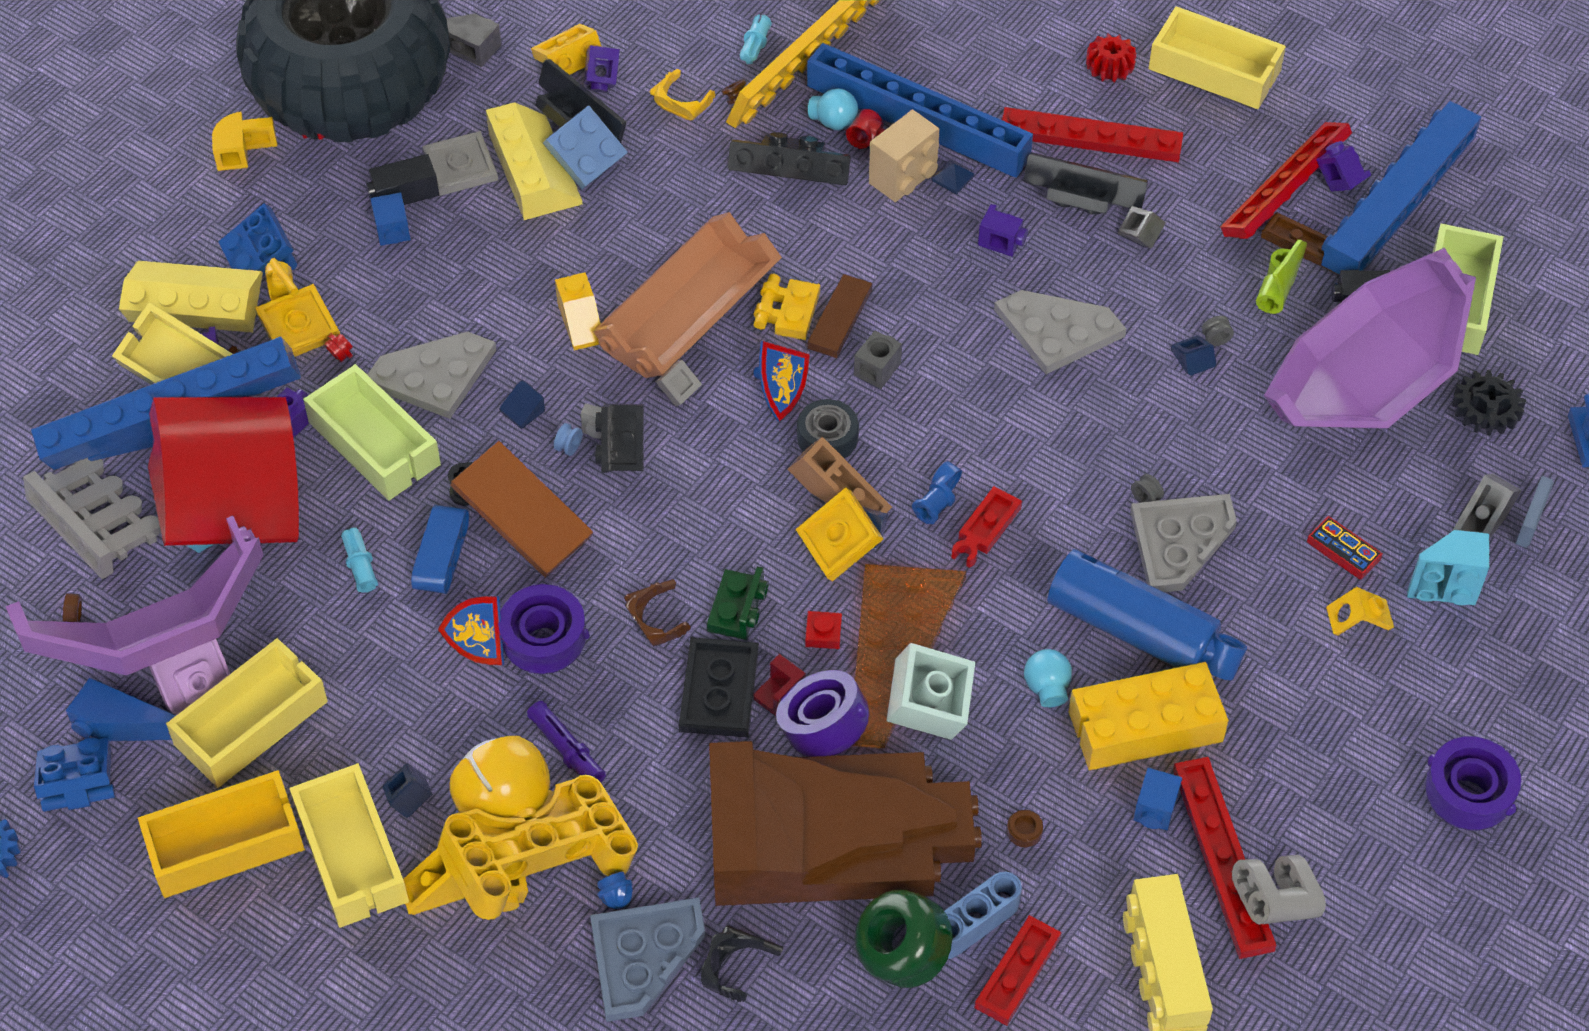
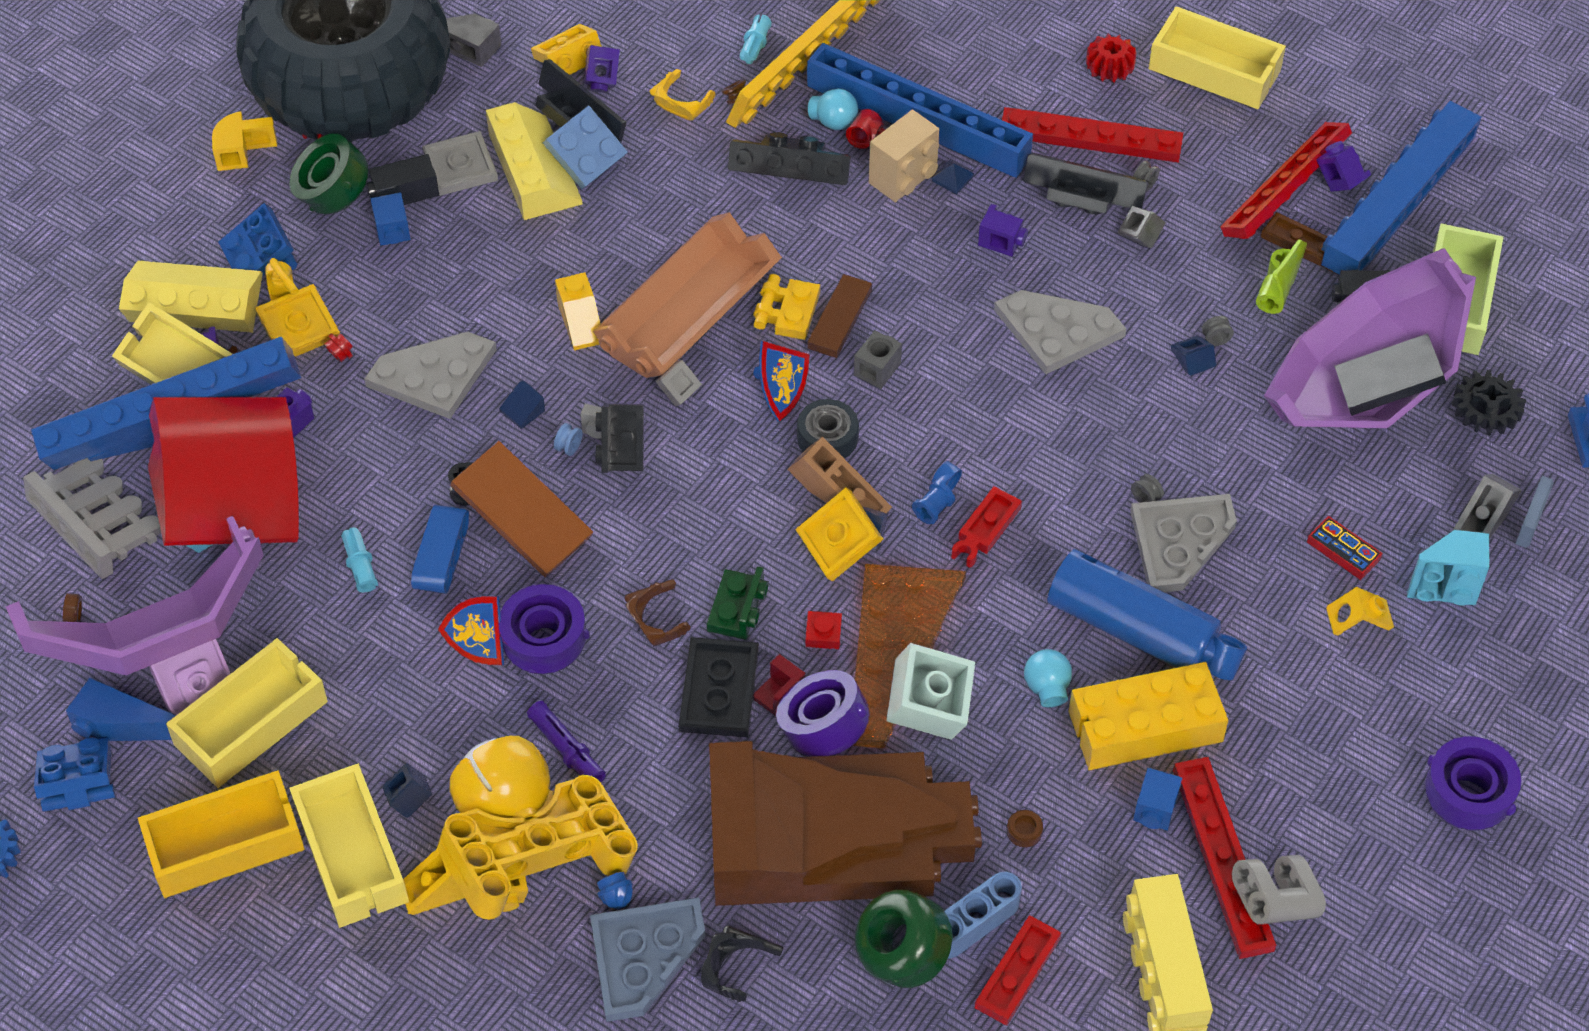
(329, 174): none -> dark green piece
(372, 432): yellowish green piece -> none
(1147, 173): none -> dark grey bush
(1390, 374): none -> tile

